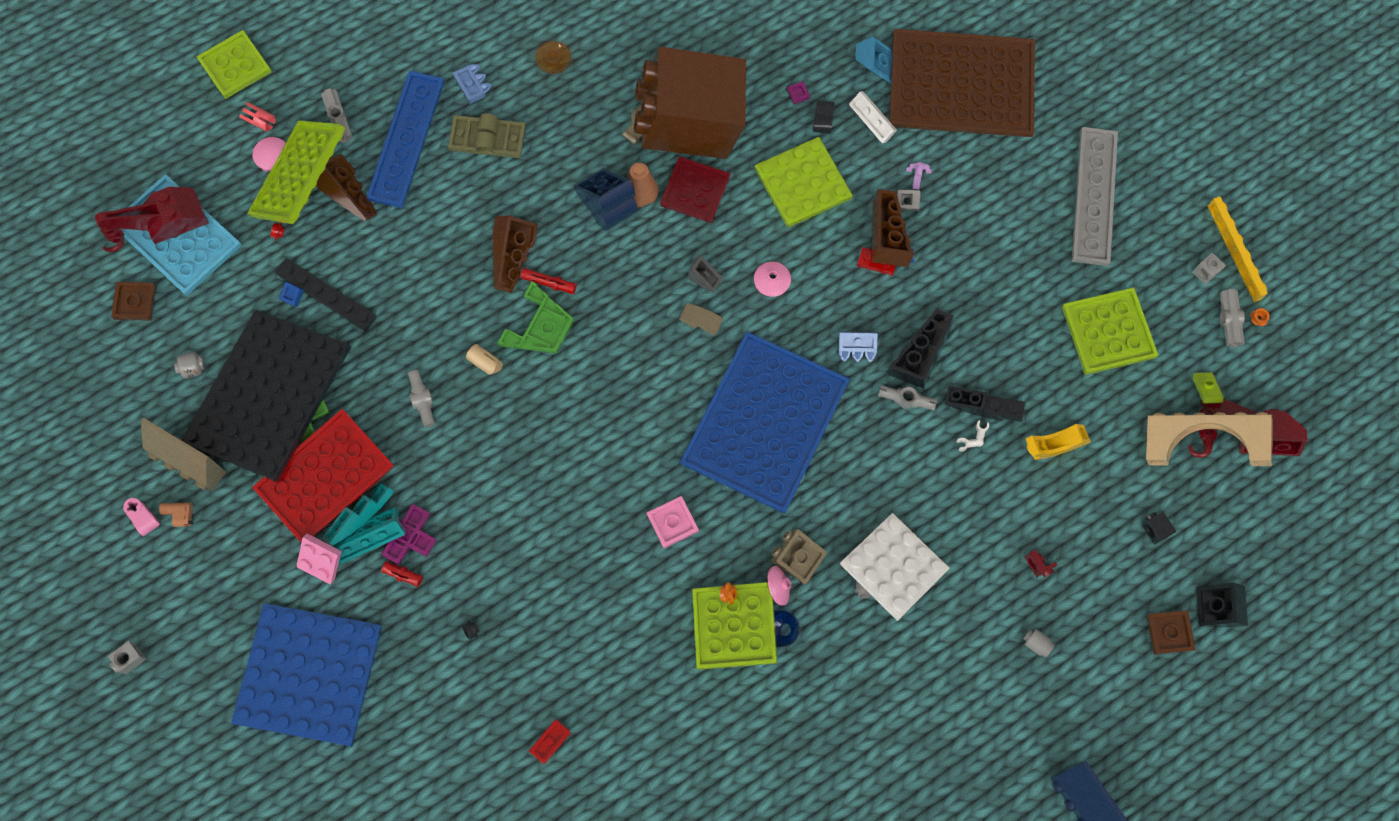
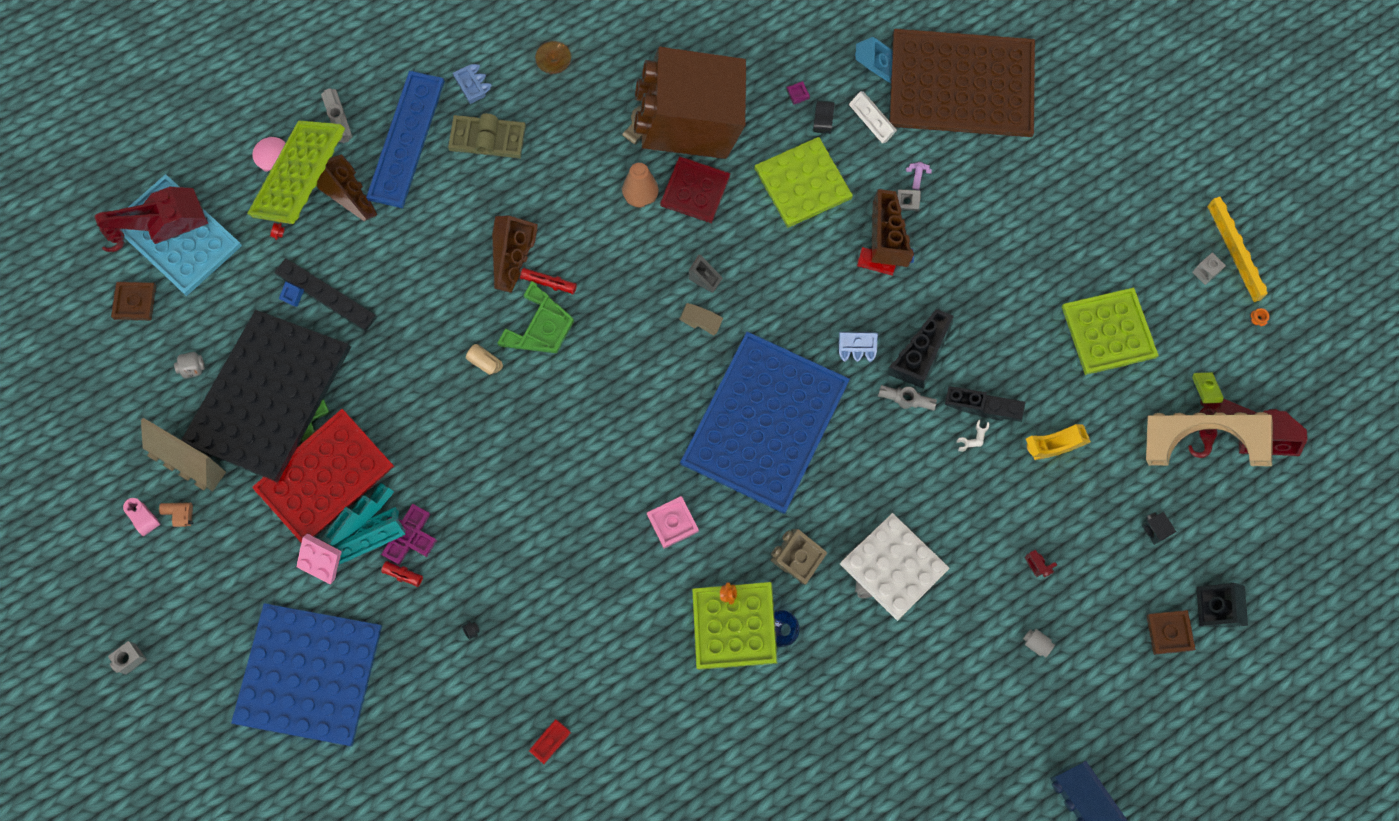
(234, 64): lime plate -> none
(260, 117): coral arm -> none
(421, 398): light grey pin -> none
(607, 197): dark blue brick -> none
(769, 286): bright pink dish -> none
(779, 585): bright pink dish -> none
(1095, 196): light grey plate -> none
(1232, 318): light grey piece -> none

